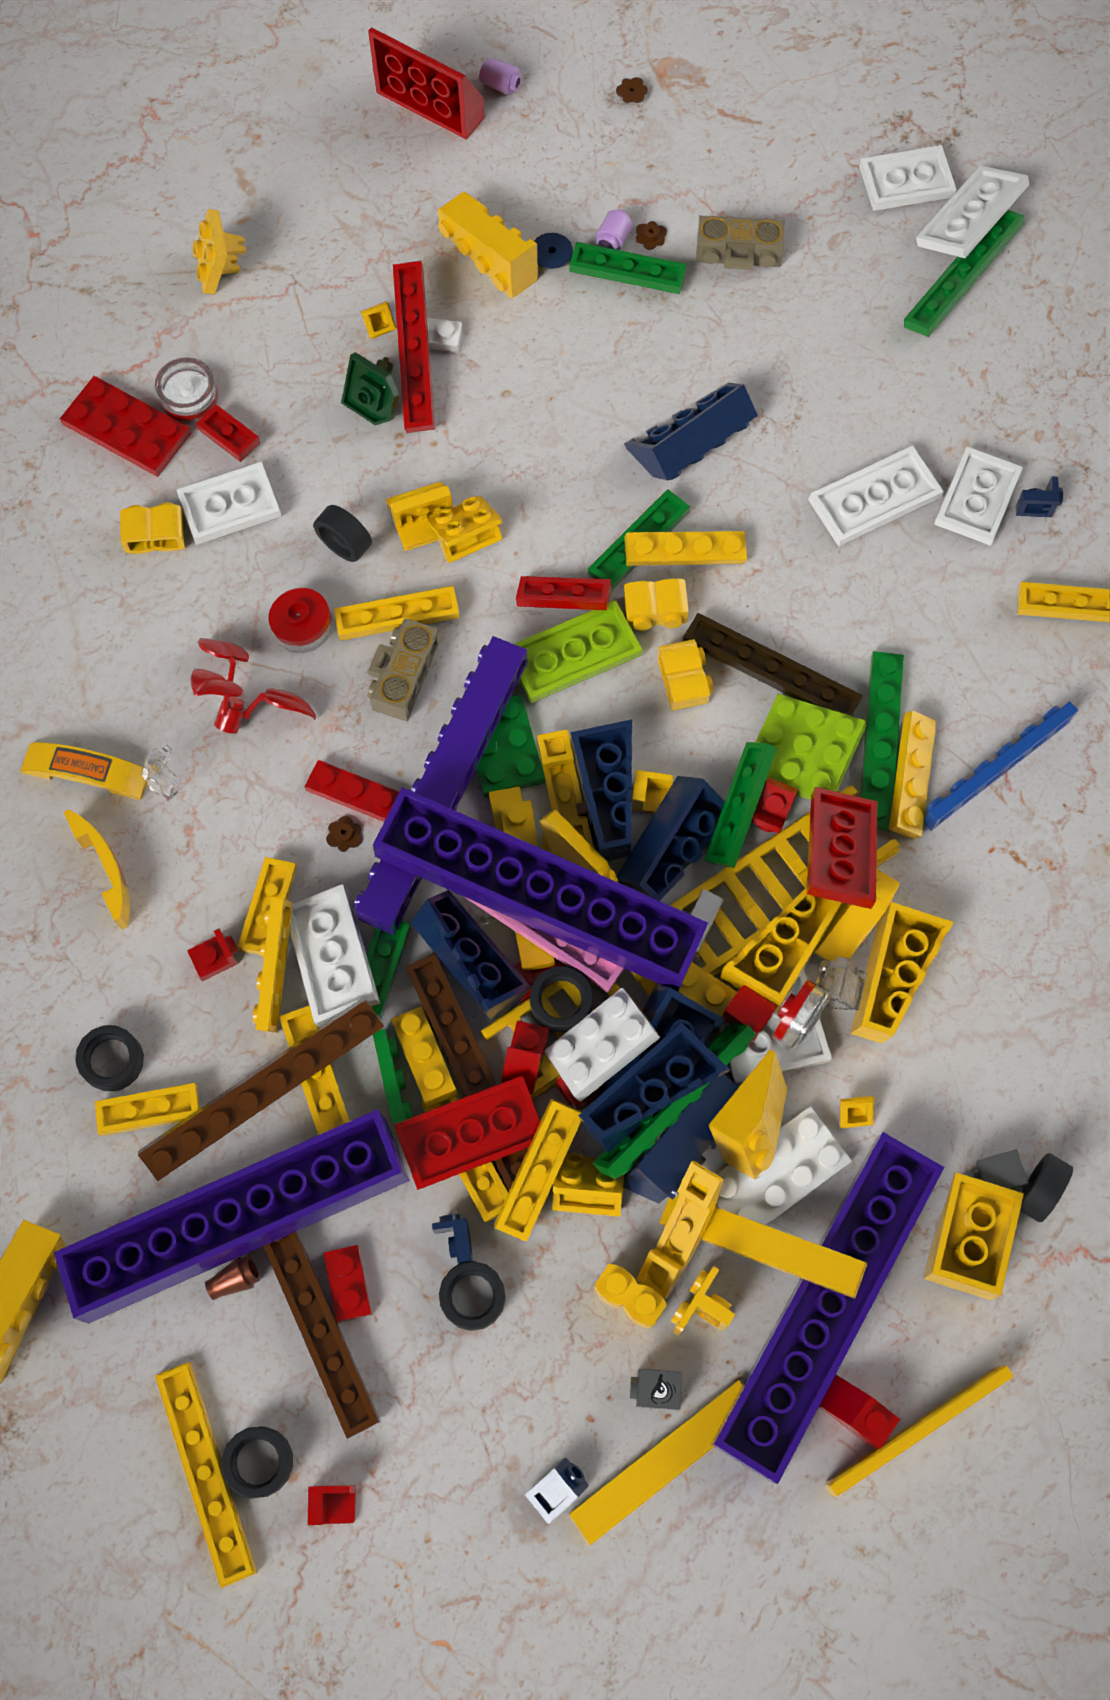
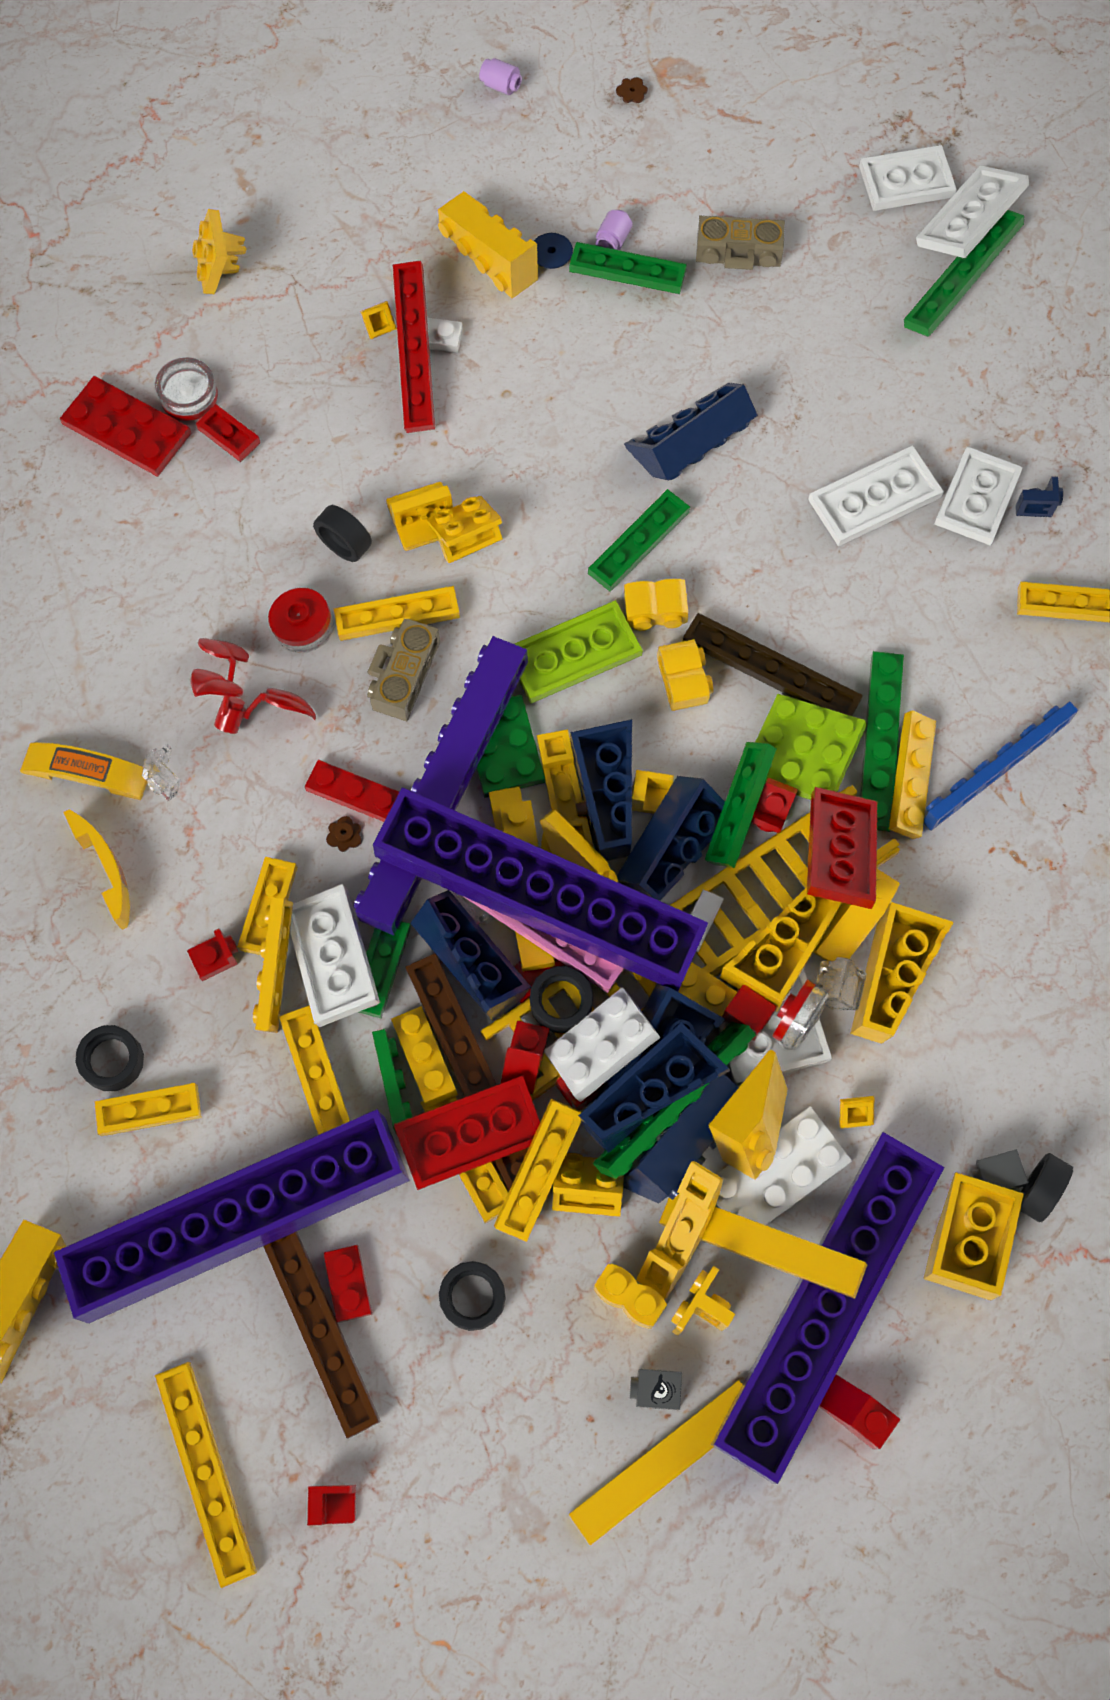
(152, 528): yellow brick -> none
(229, 503): white plate -> none
(231, 1453): black tyre -> none
(234, 1278): copper cone -> none
(260, 1089): reddish brown plate -> none
(370, 389): dark green piece -> none
(425, 85): red slope -> none
(460, 1243): dark blue bracket -> none
(557, 1490): bracket -> none
(563, 593): red plate -> none
(650, 235): reddish brown plant -> none
(685, 548): yellow plate -> none
(918, 1430): yellow tile -> none

